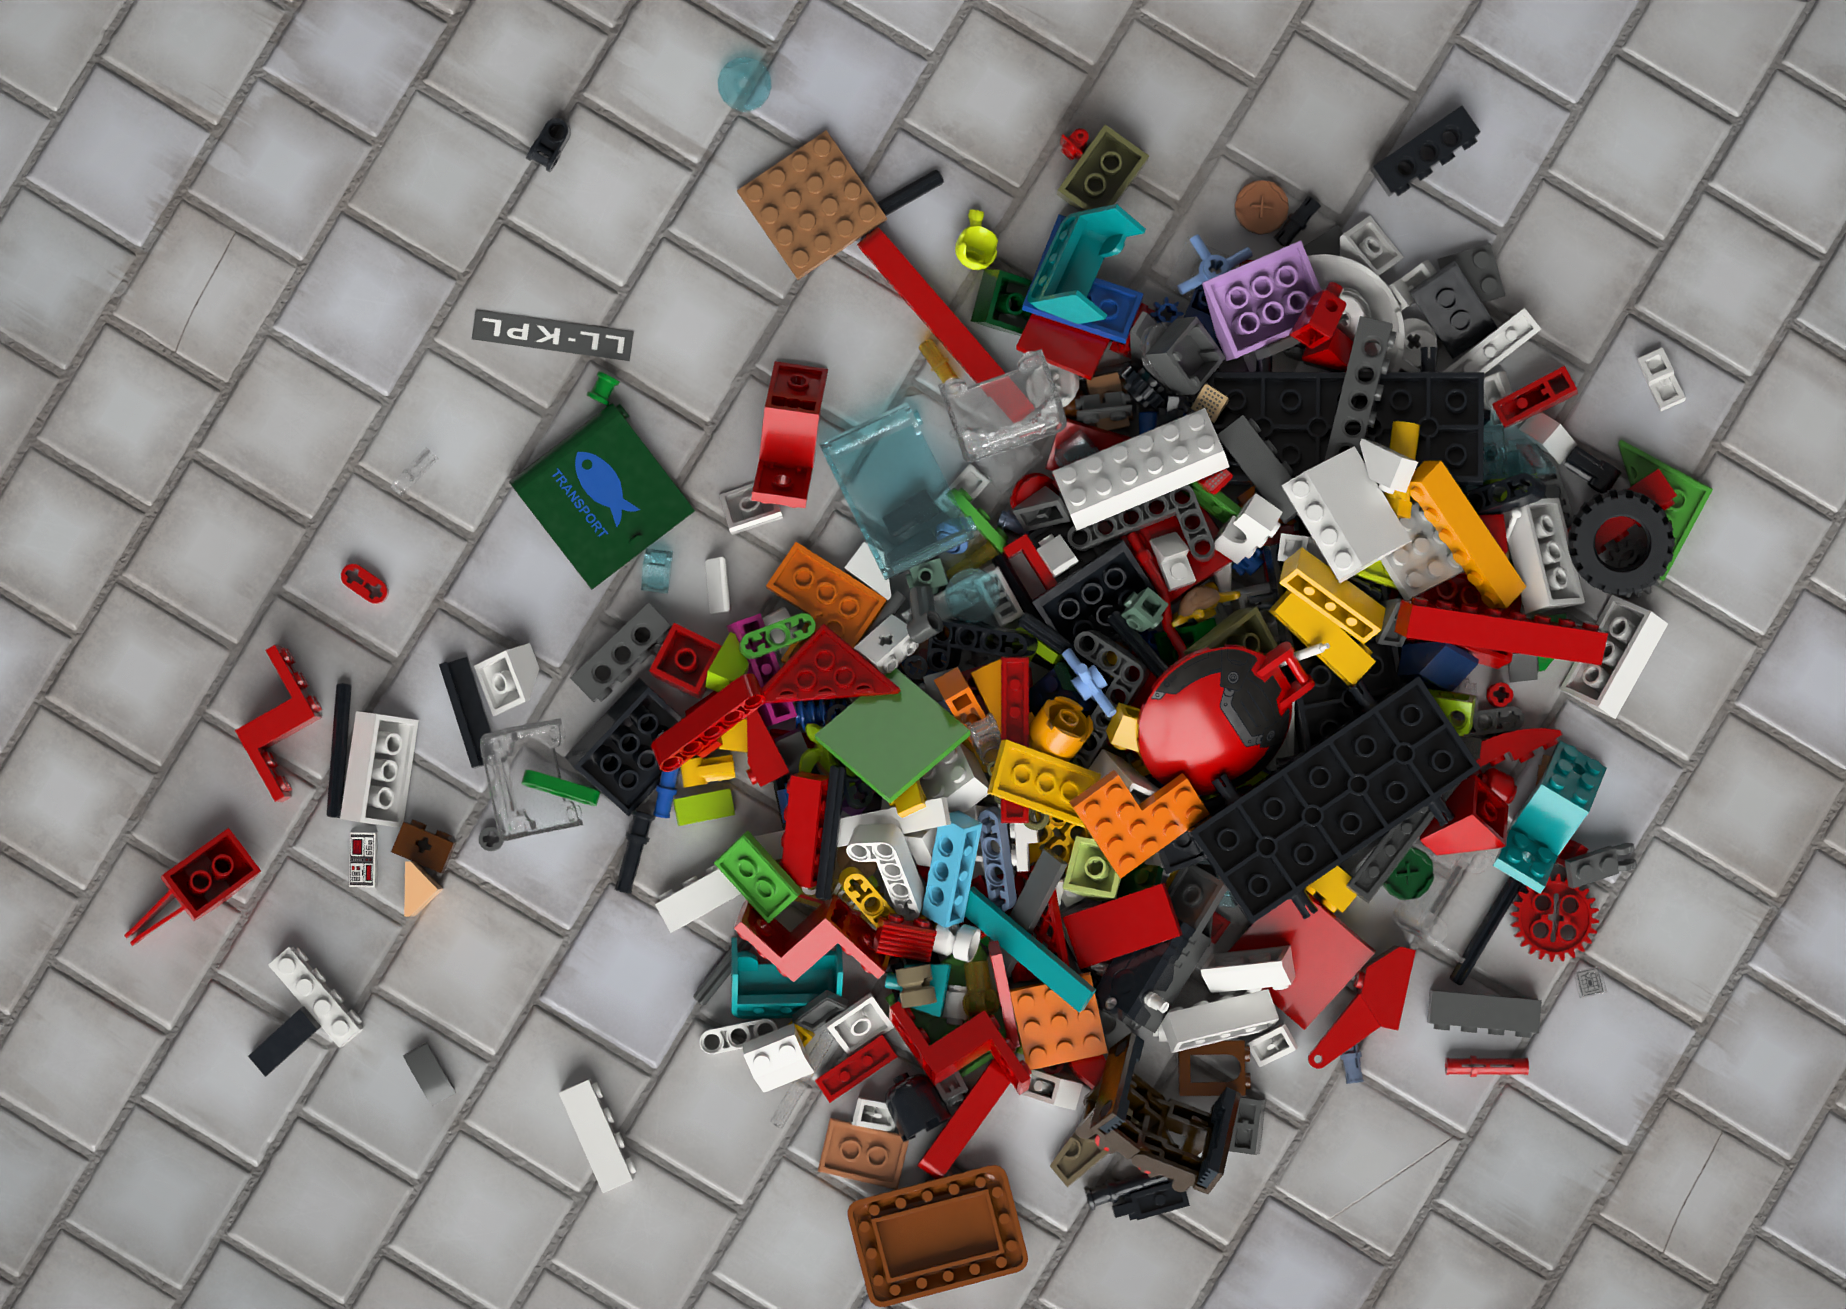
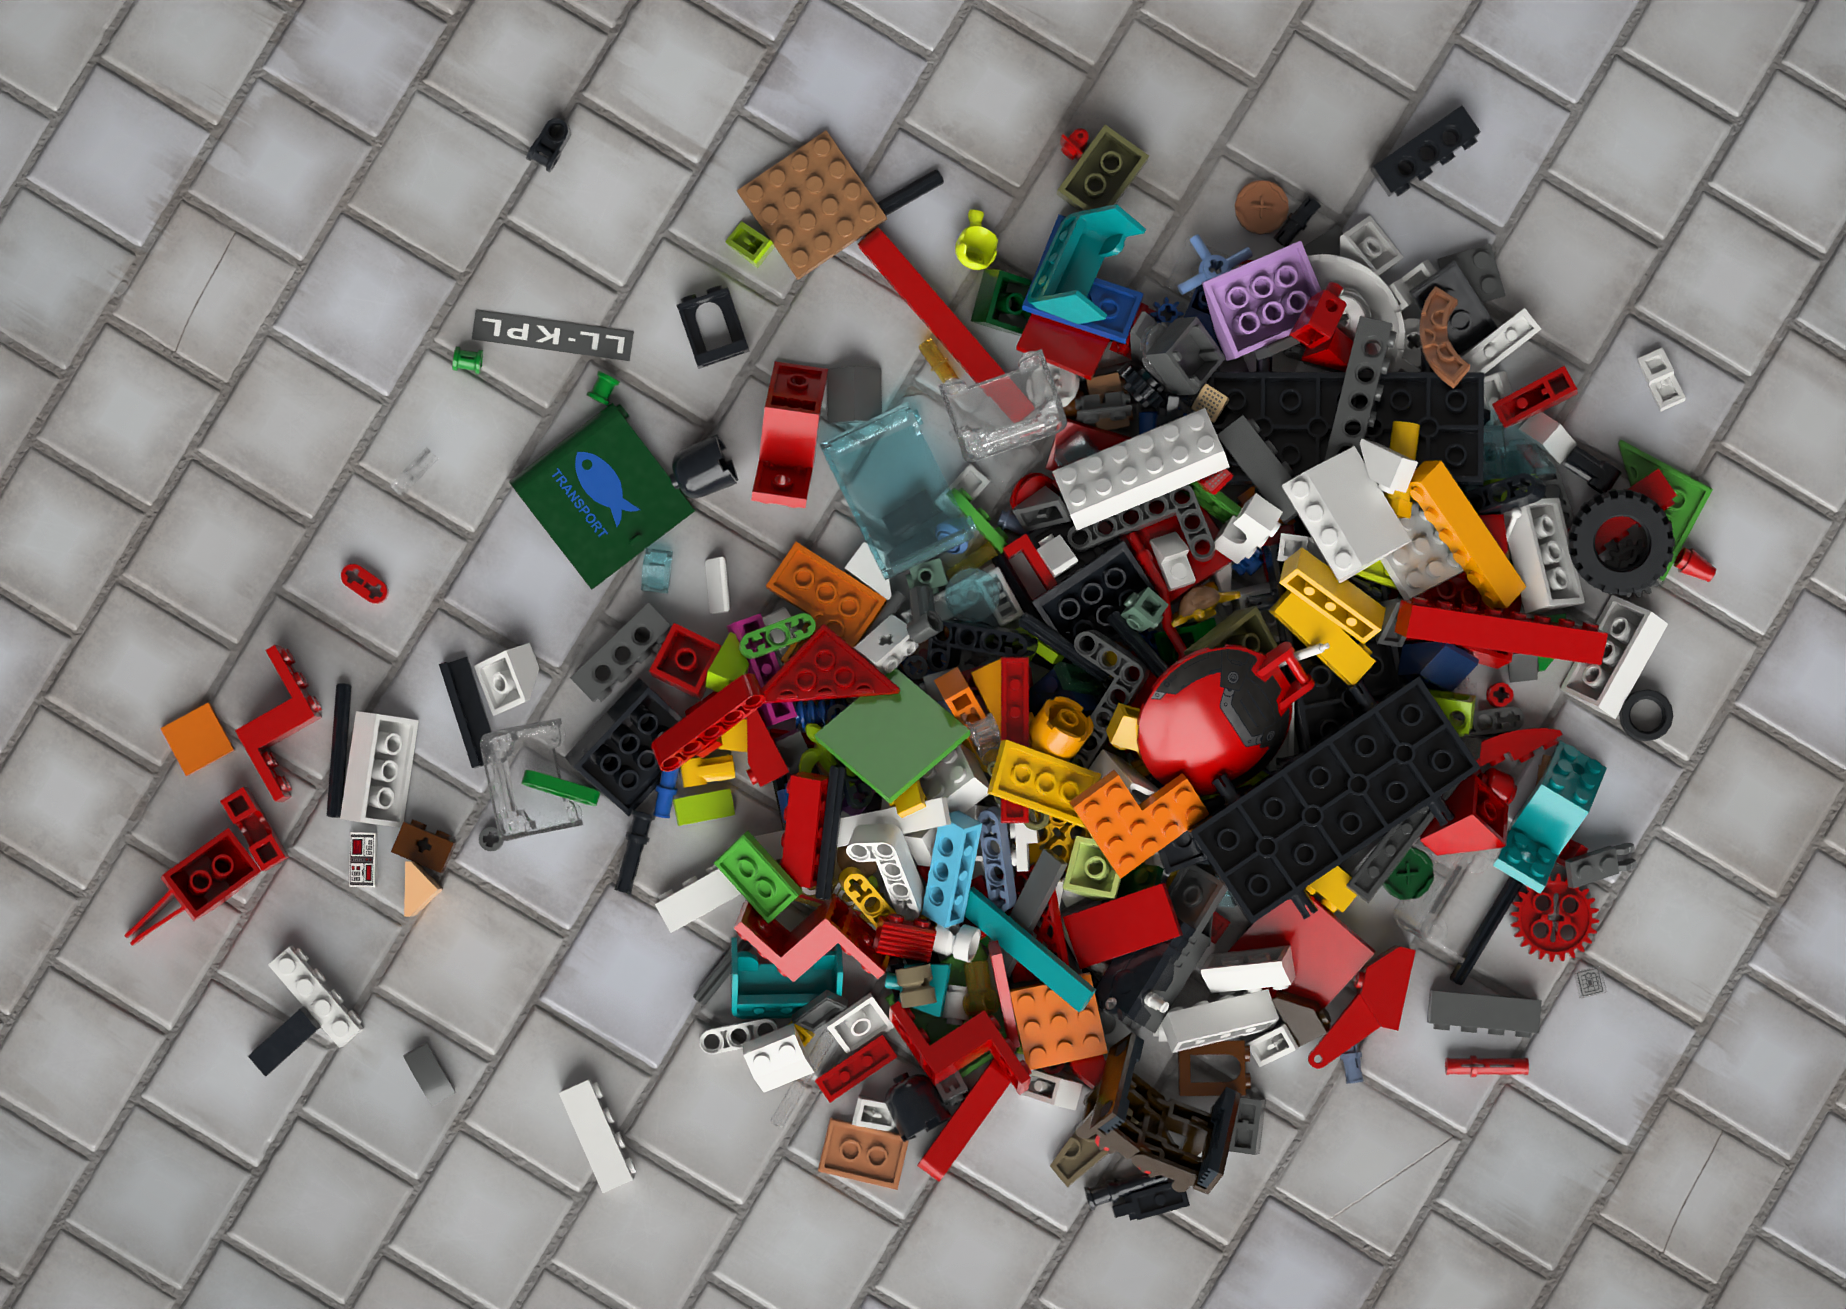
(197, 739): none -> orange tile
(255, 827): none -> red arch
(467, 360): none -> green bush
(687, 311): none -> black panel
(703, 468): none -> black cylinder
(744, 98): clear light blue plate -> none
(747, 514): white slope -> none
(750, 244): none -> lime slope
(854, 394): none -> dark grey slope
(937, 1235): dark orange wedge -> none
(1089, 682): light blue bar -> none
(1302, 1016): none -> slope
(1435, 340): none -> nougat tile
(1667, 715): none -> black tyre
(1694, 564): none -> red cone

